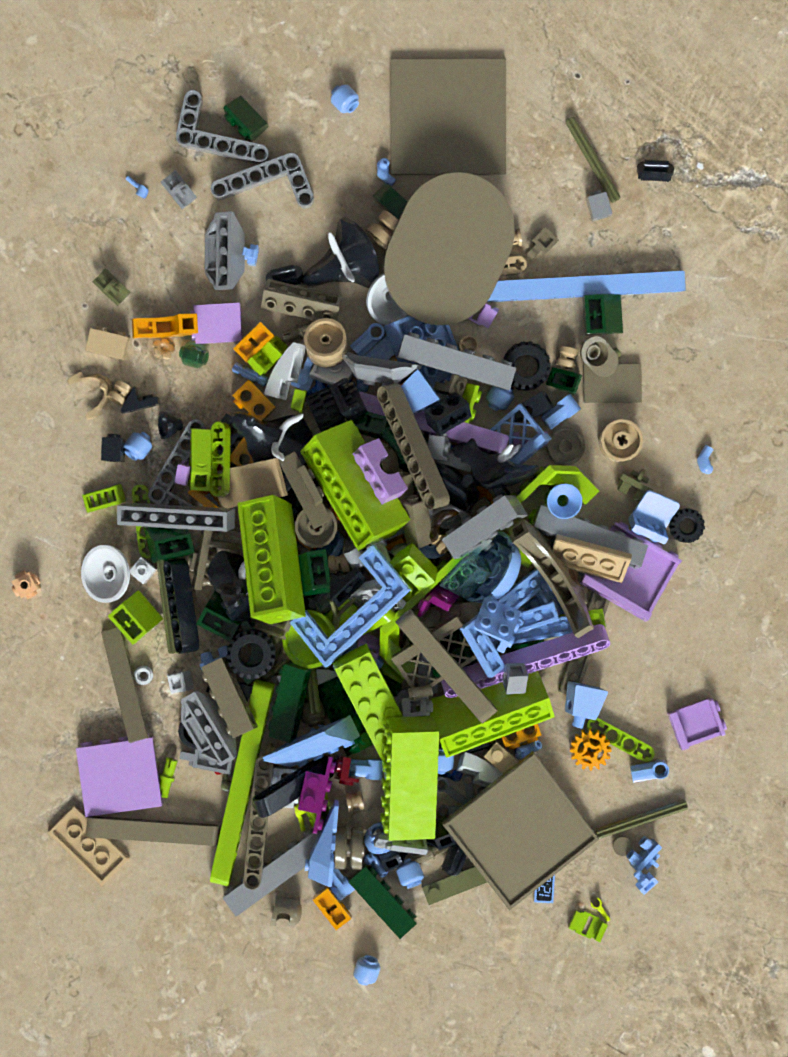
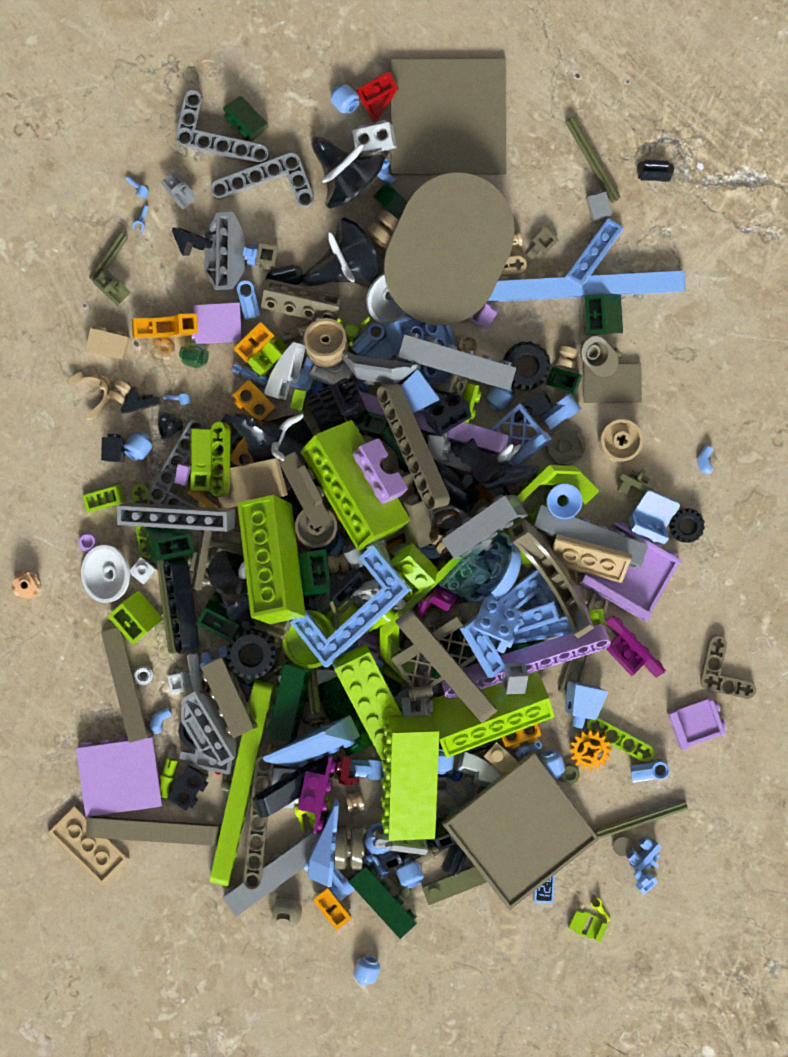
(87, 541): none -> lavender plate
(109, 255): none -> olive axle
(141, 219): none -> light blue hand
(157, 718): none -> light blue arm
(184, 398): none -> light blue hand
(184, 785): none -> black brick
(187, 240): none -> black slope
(195, 672): none -> white axle
(248, 302): none -> light blue piece
(266, 256): none -> dark tan brick
(345, 172): none -> black animal
(352, 330): none -> lime plant
(374, 143): none -> white brick
(378, 94): none -> red wing
(404, 892): none -> olive hand
(553, 762): none -> light blue head
(570, 774): none -> olive tile
(594, 253): none -> light blue tile
(630, 651): none -> magenta bracket
(716, 672): none -> dark tan beam

